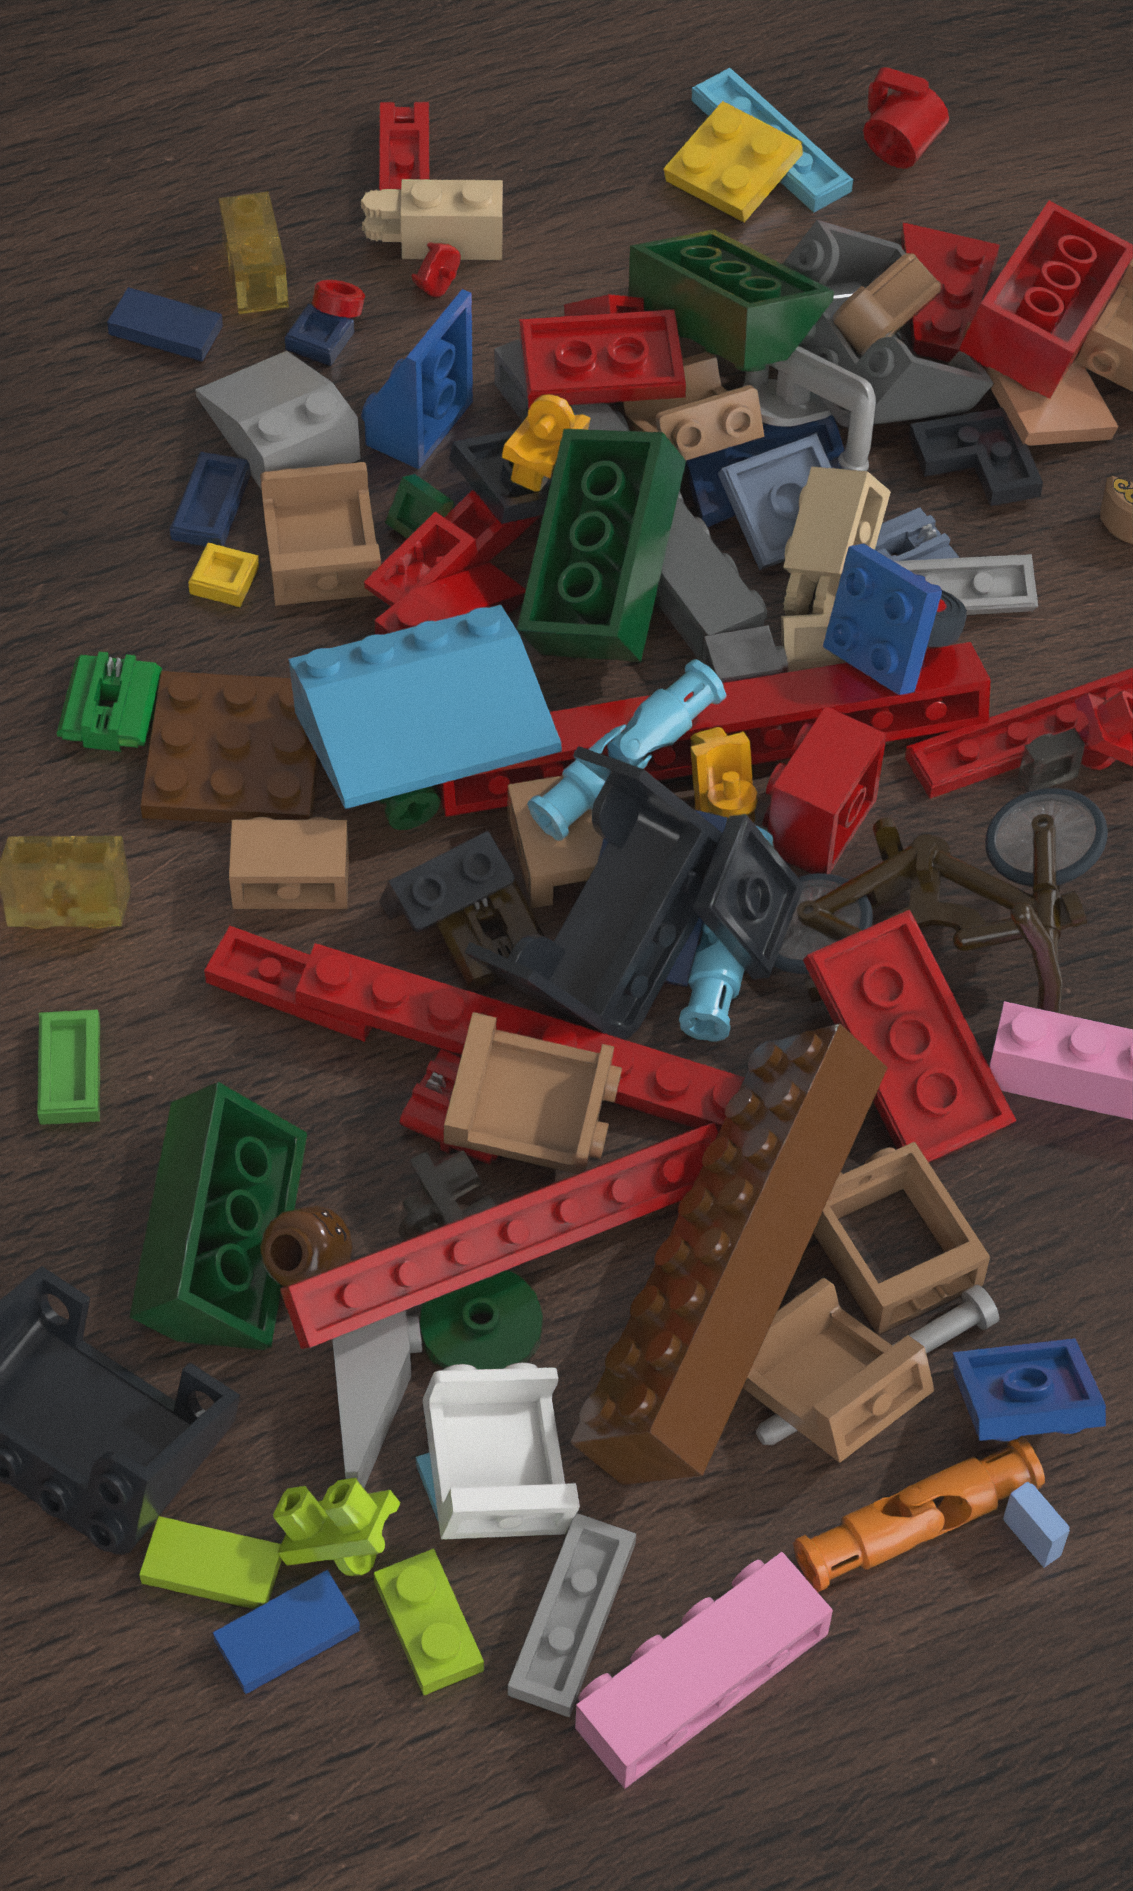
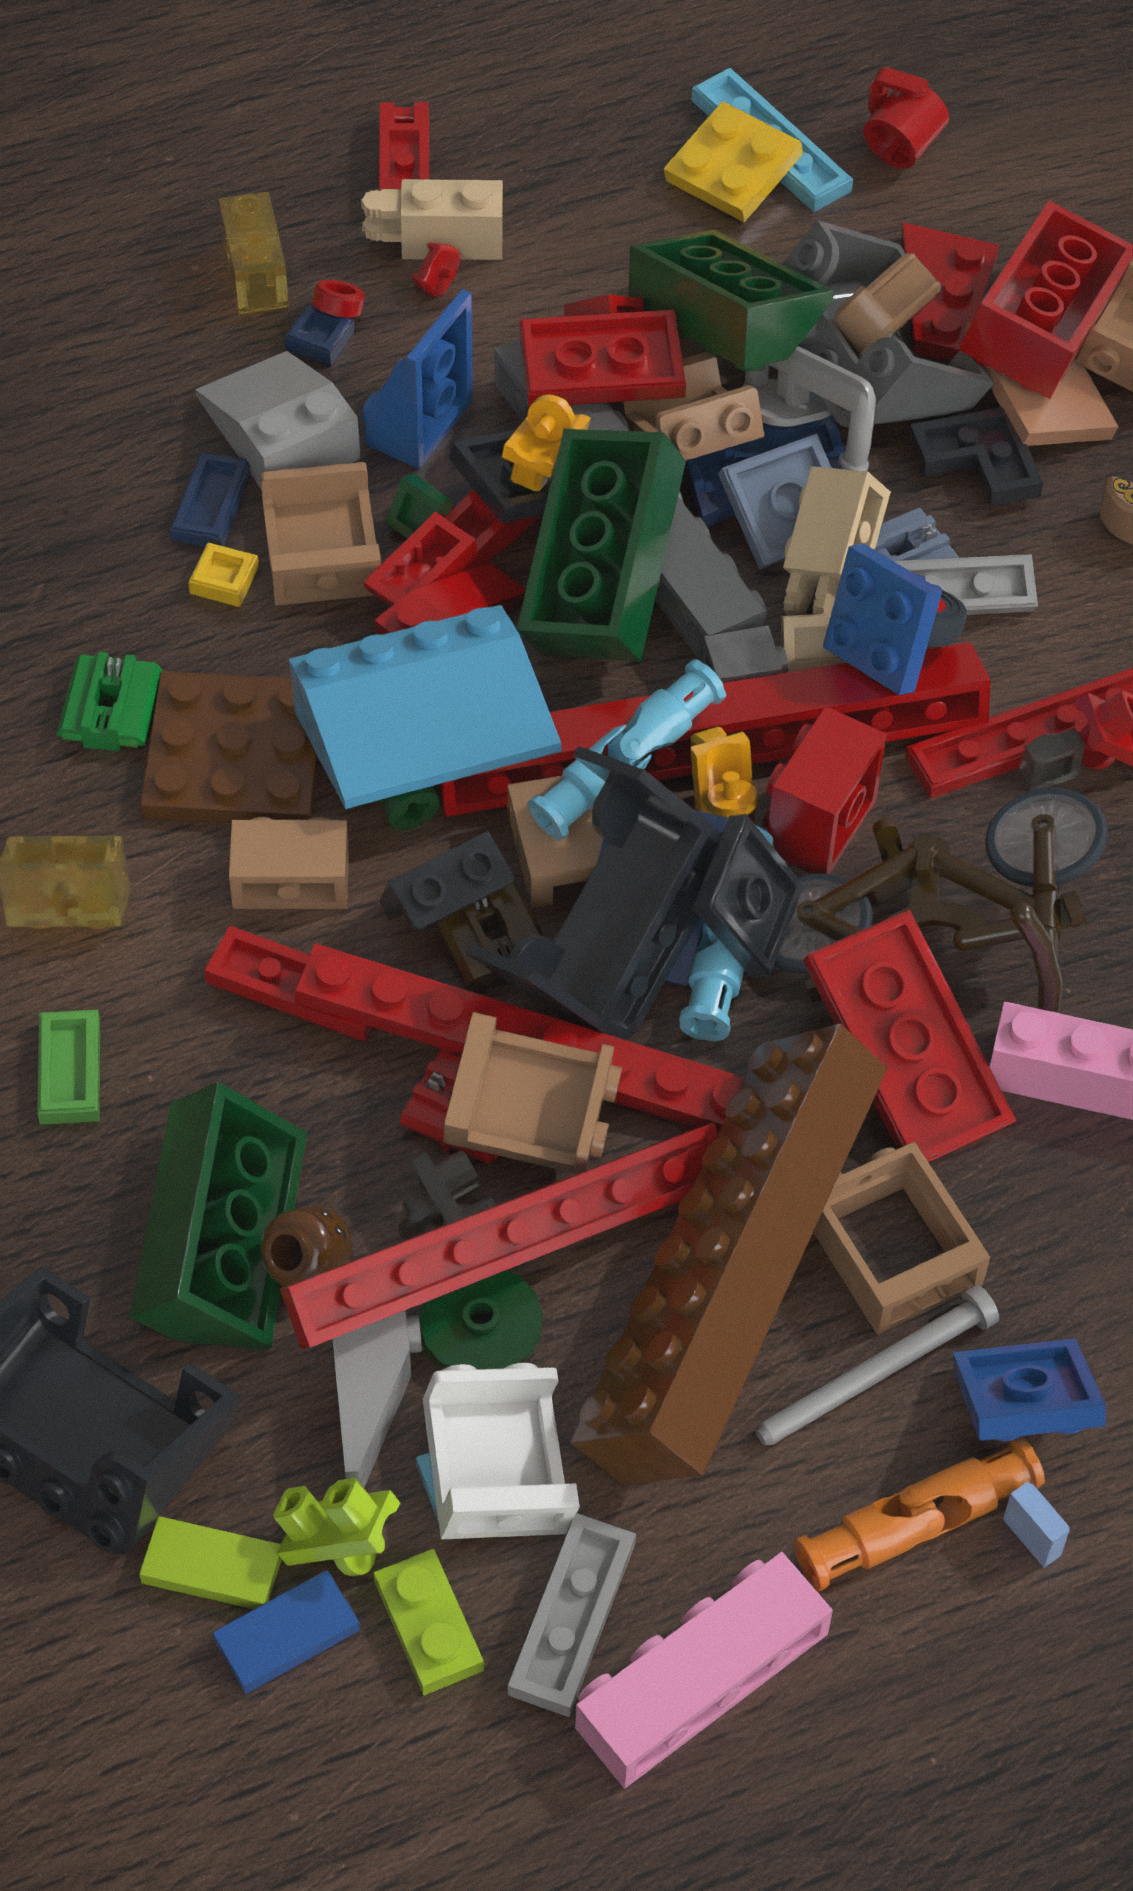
(165, 324): dark blue tile -> none
(835, 1374): medium nougat panel -> none

